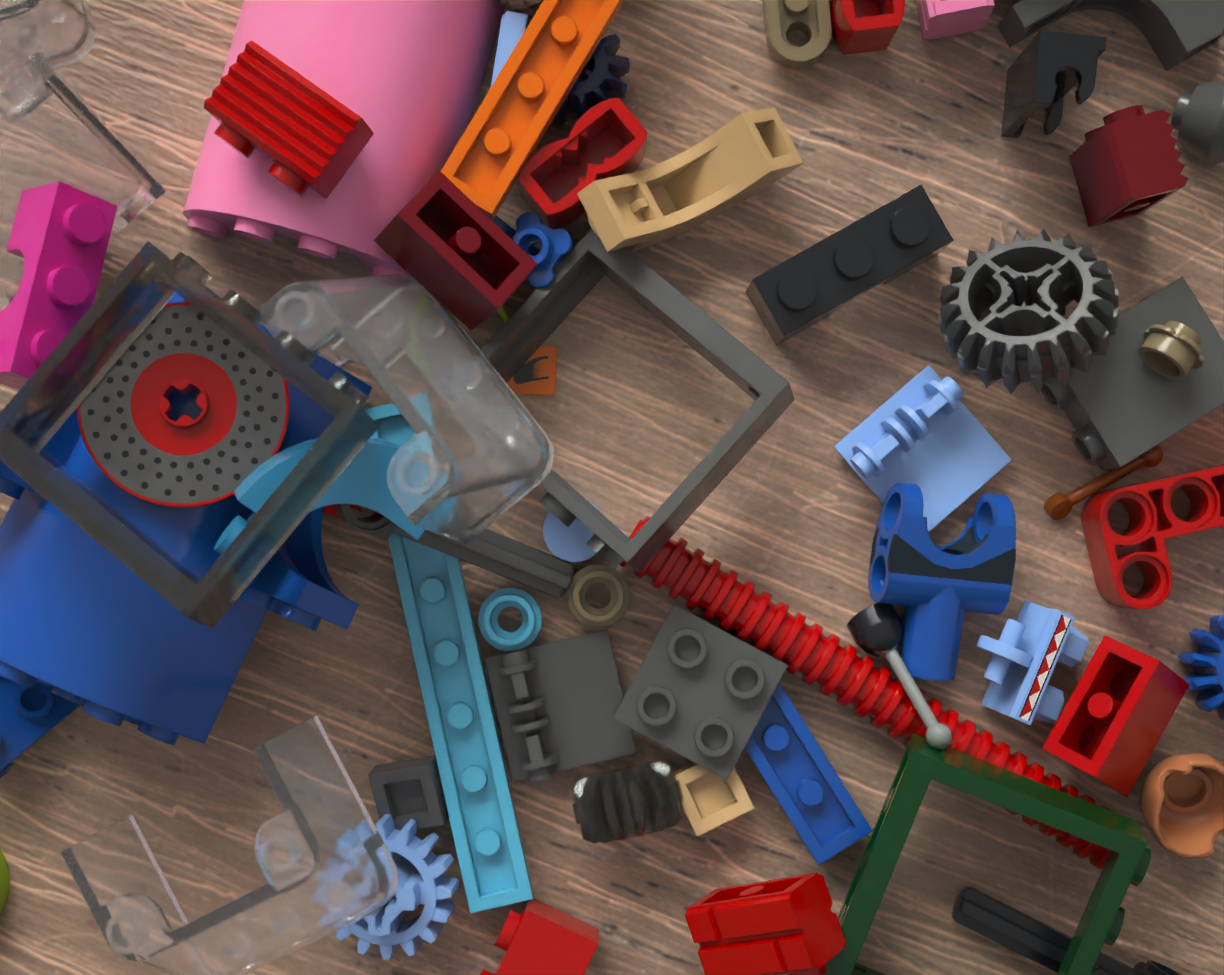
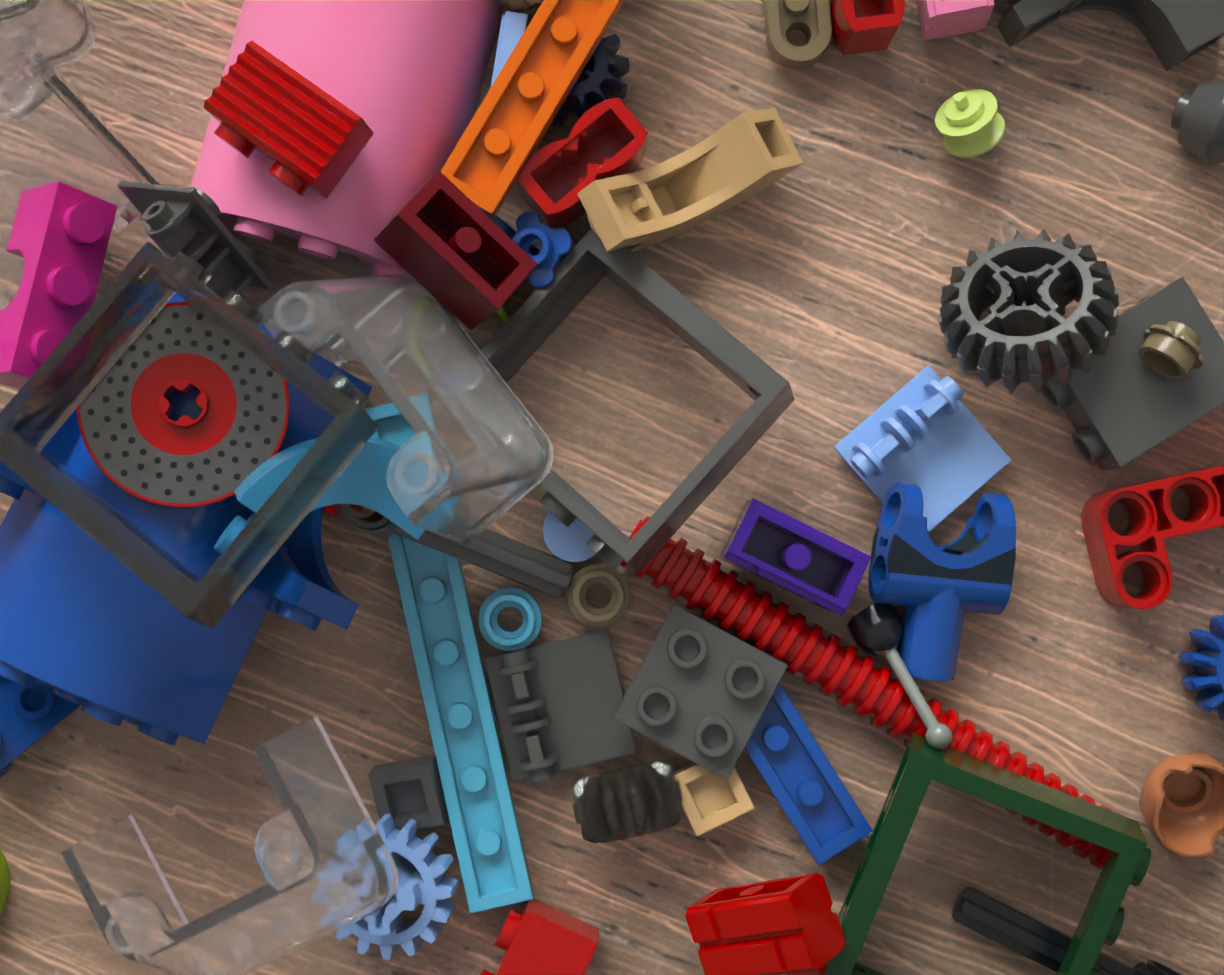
(189, 223): none -> dark grey hinge
(537, 374): orange sticker -> none
(795, 557): none -> dark purple brick
(848, 264): black arch -> none
(970, 123): none -> yellowish green wheel
(1026, 660): light blue hips -> none
(1046, 74): black hinge -> none
(1060, 505): dark orange hinge -> none
(1116, 715): red brick -> none
(1127, 165): dark red brick -> none

